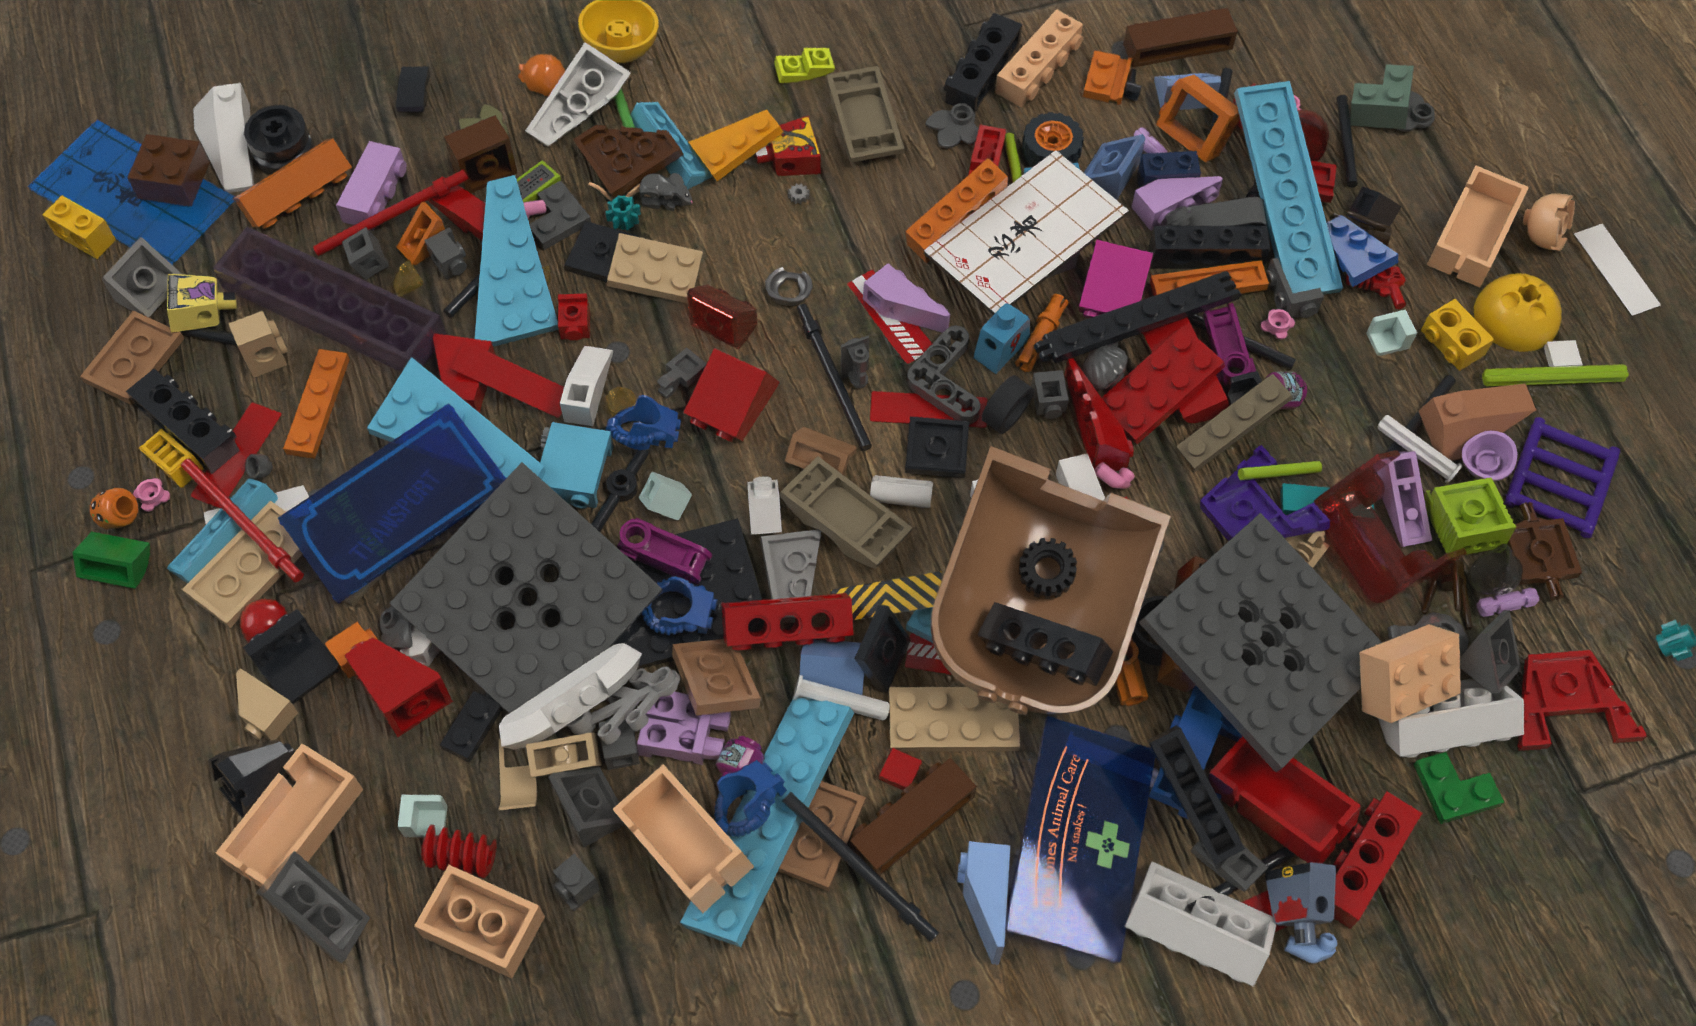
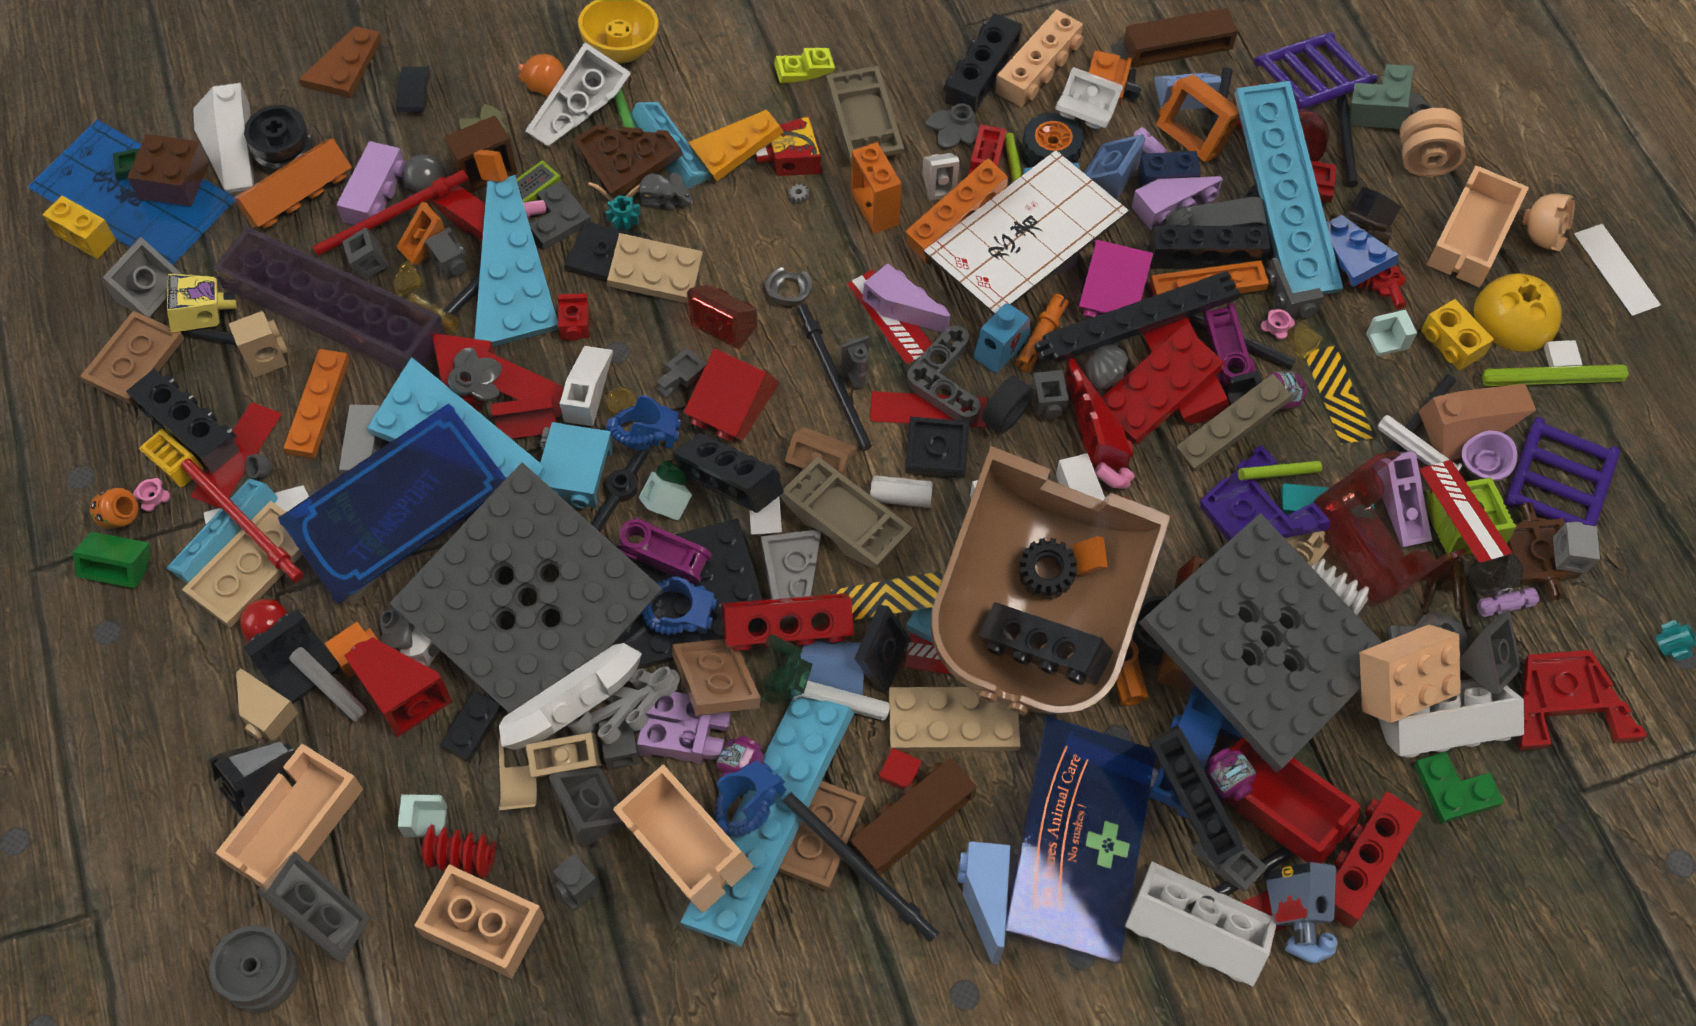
(123, 163): none -> dark green tile
(254, 969): none -> dark grey wheel
(328, 684): none -> light grey axle
(344, 63): none -> dark orange wing
(357, 441): none -> light grey piece
(421, 172): none -> dark grey hair
(449, 321): none -> clear yellow axle
(478, 374): none -> dark grey plate
(490, 165): none -> orange tile
(524, 416): none -> red panel
(669, 472): none -> dark green tile
(729, 472): none -> black brick
(789, 679): none -> clear green plate
(875, 184): none -> orange window
(940, 174): none -> white slope
(1089, 98): none -> white bracket
(1090, 555): none -> orange tile
(1230, 774): none -> head
(1305, 340): none -> clear yellow tile
(1309, 48): none -> dark purple bar
(1339, 395): none -> sticker
(1347, 592): none -> white piece
(1432, 142): none -> light nougat wheel
(1465, 511): none -> red sticker
(1576, 547): none -> light grey brick

